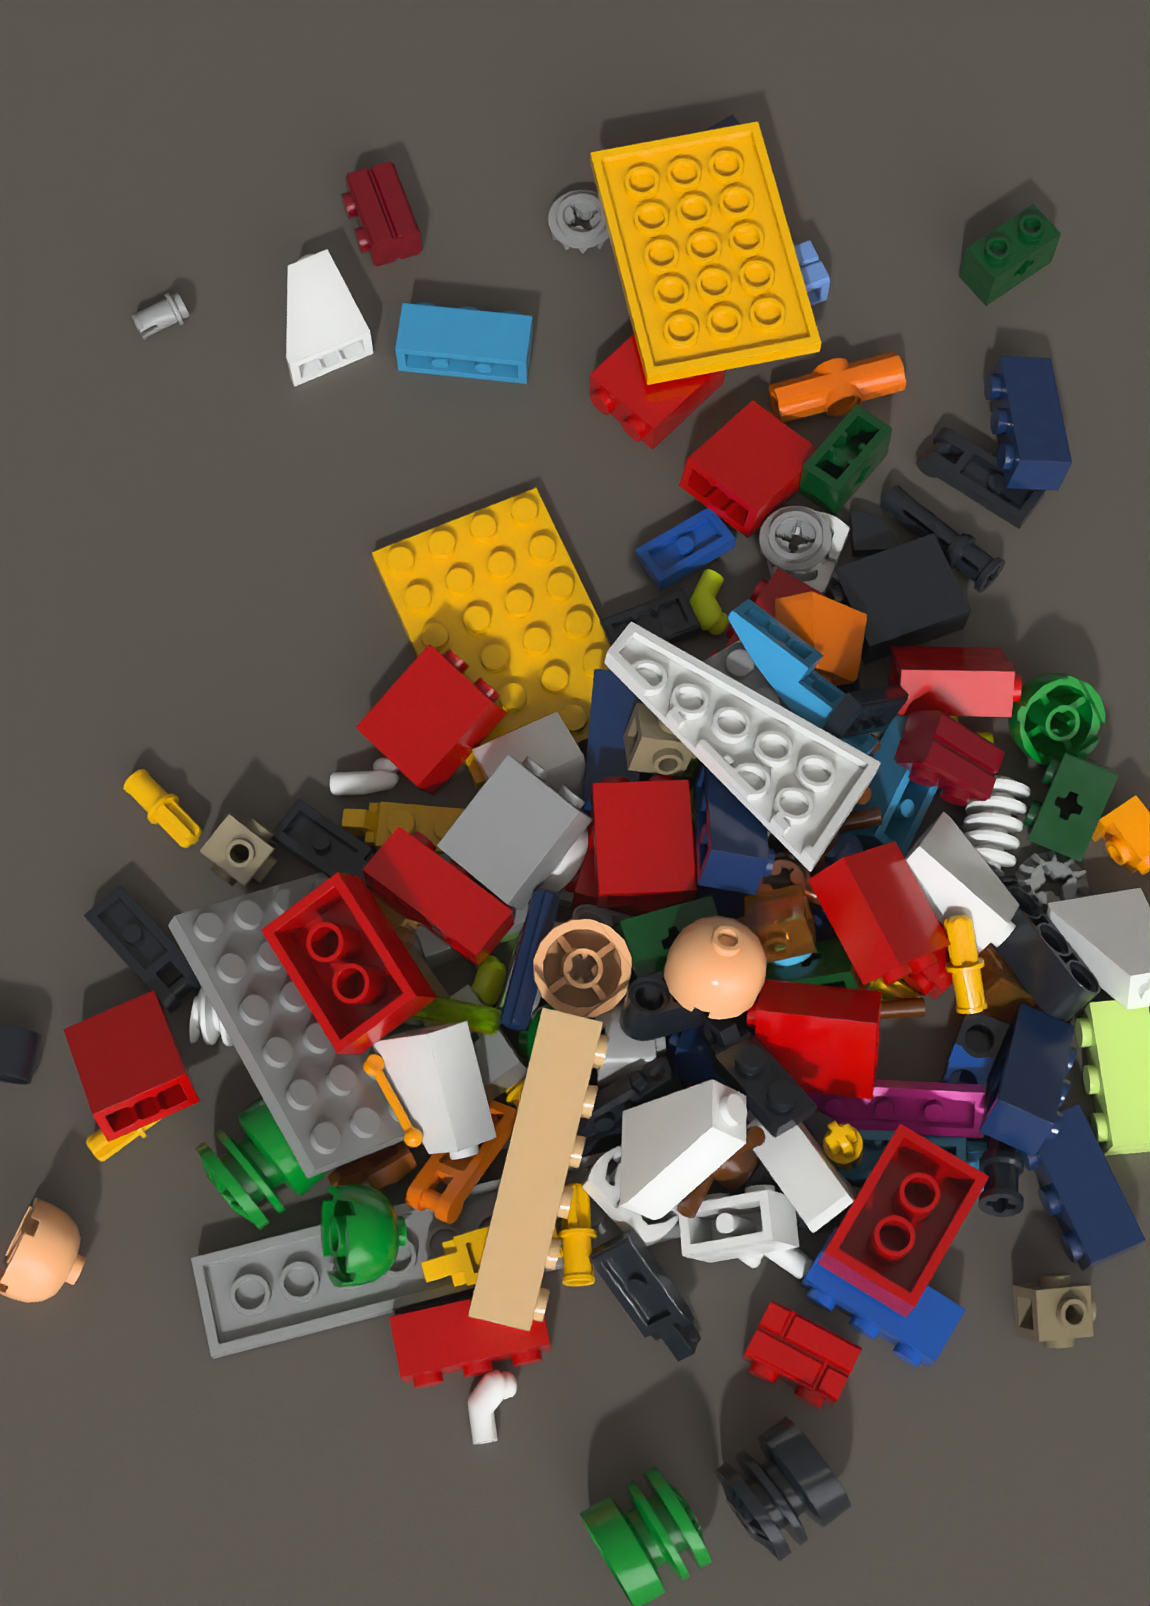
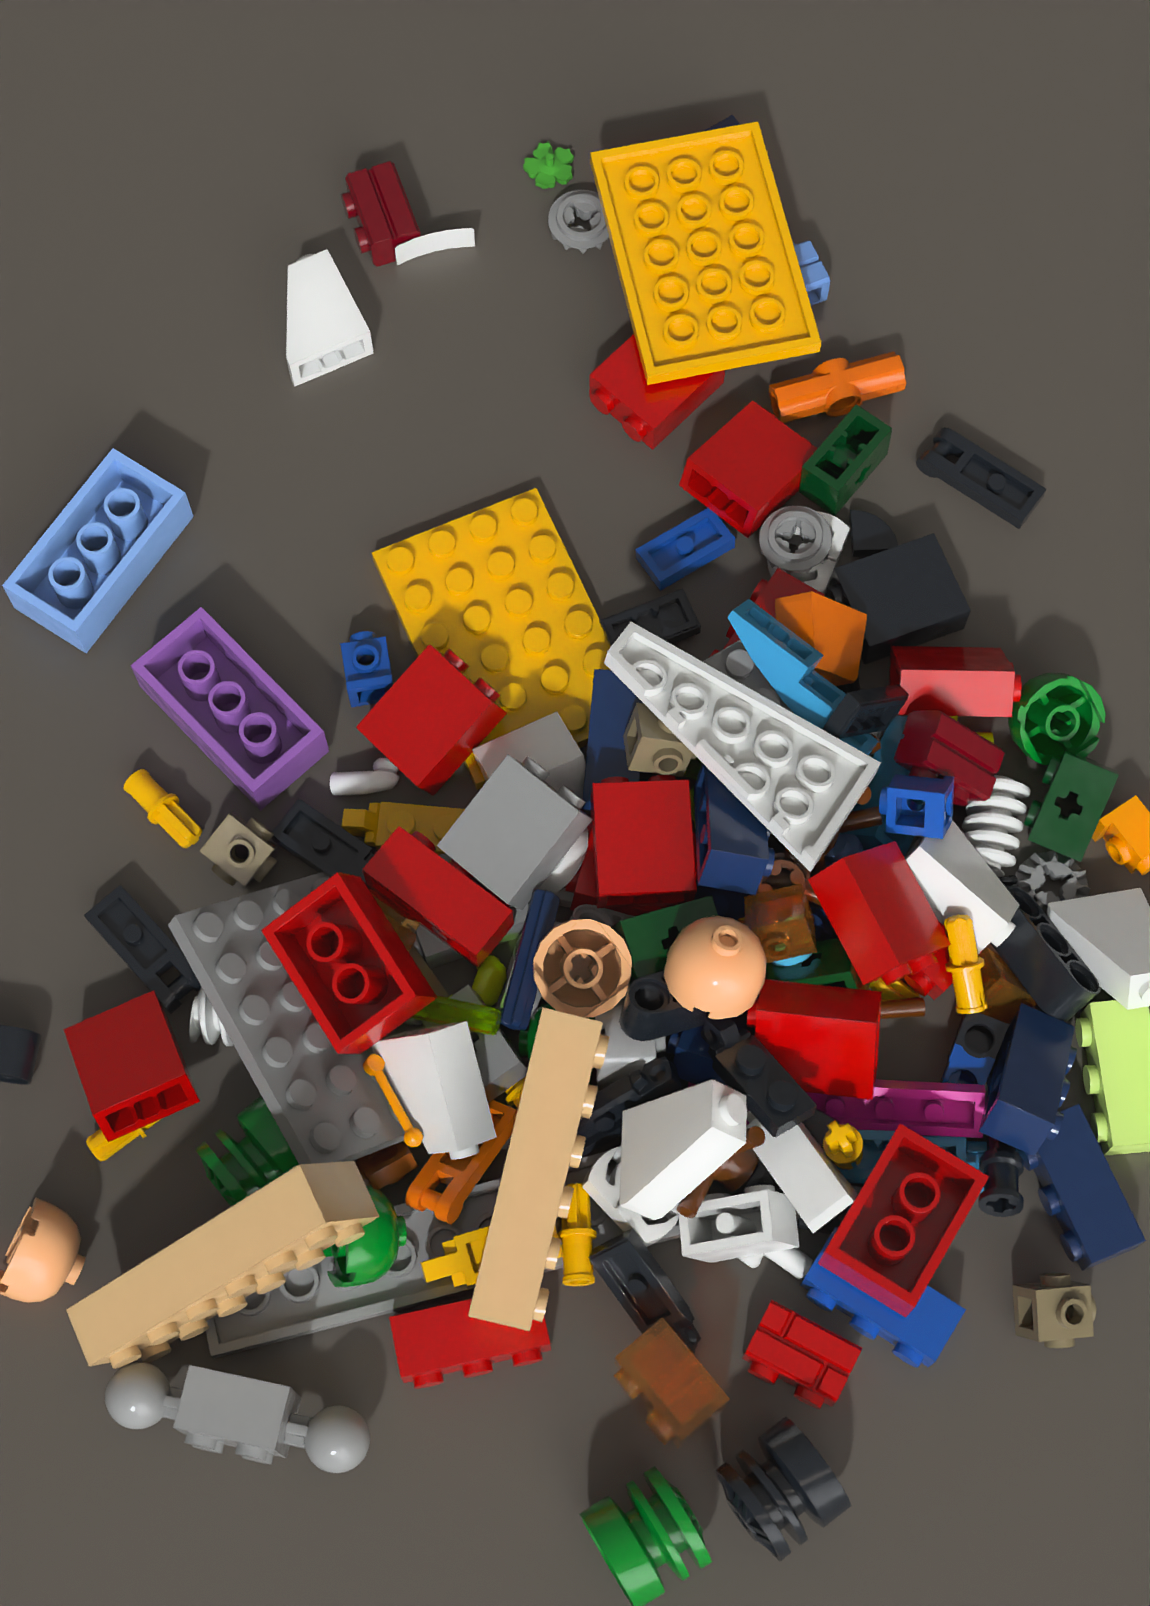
(98, 550): none -> light blue brick
(160, 315): light grey pin -> none
(223, 1263): none -> tan brick
(230, 708): none -> medium lavender brick
(237, 1412): none -> light grey brick
(370, 682): none -> blue brick
(434, 242): none -> white sticker
(464, 342): dark azure brick -> none
(483, 1402): white arm -> none
(549, 166): none -> bright green plant
(671, 1382): none -> clear orange brick
(706, 606): neon yellow arm -> none
(915, 819): none -> blue brick
(958, 549): black pin -> none
(1009, 254): dark green brick -> none
(1028, 423): dark blue brick -> none

